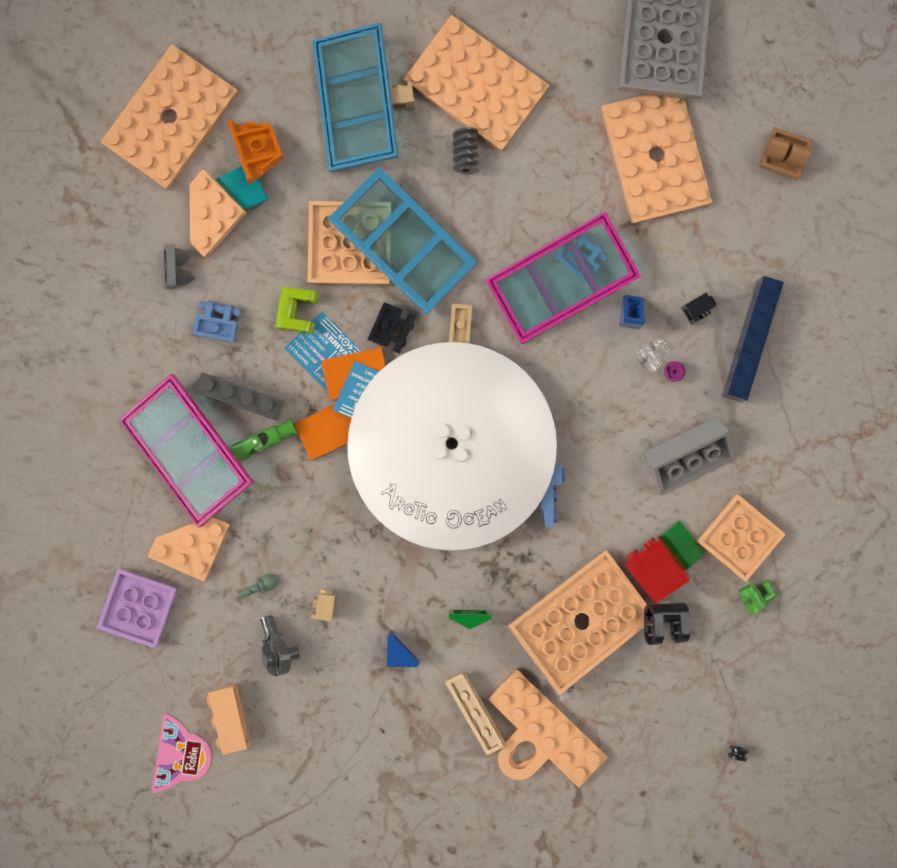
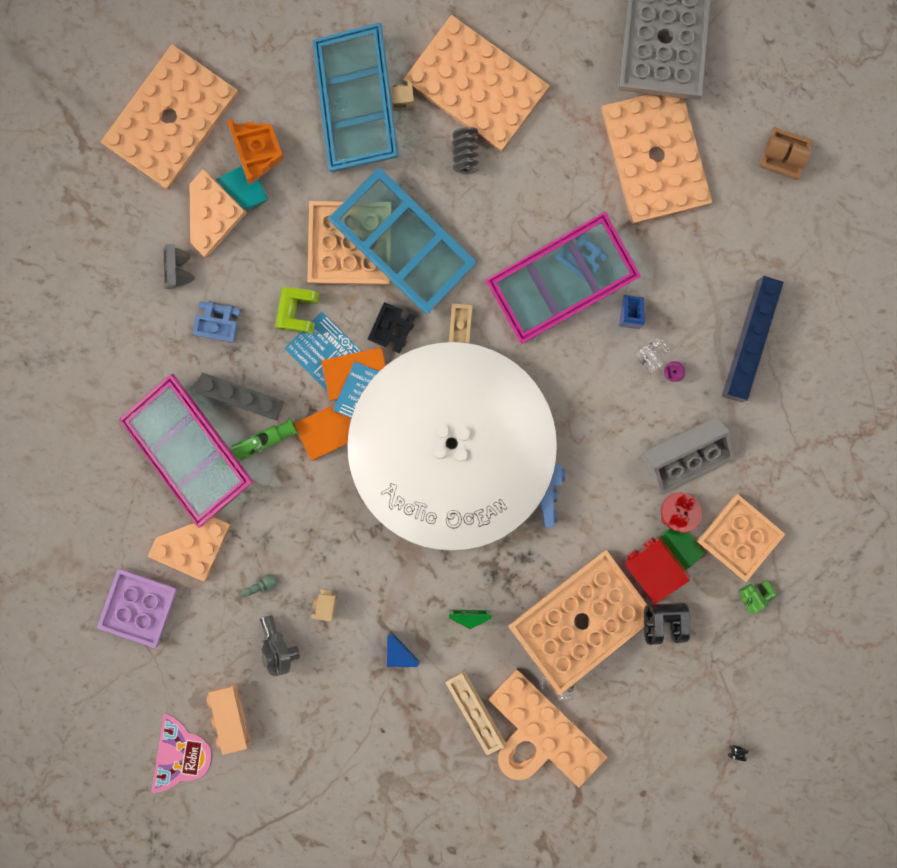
(677, 520): none -> plate
(699, 308): black brick -> none

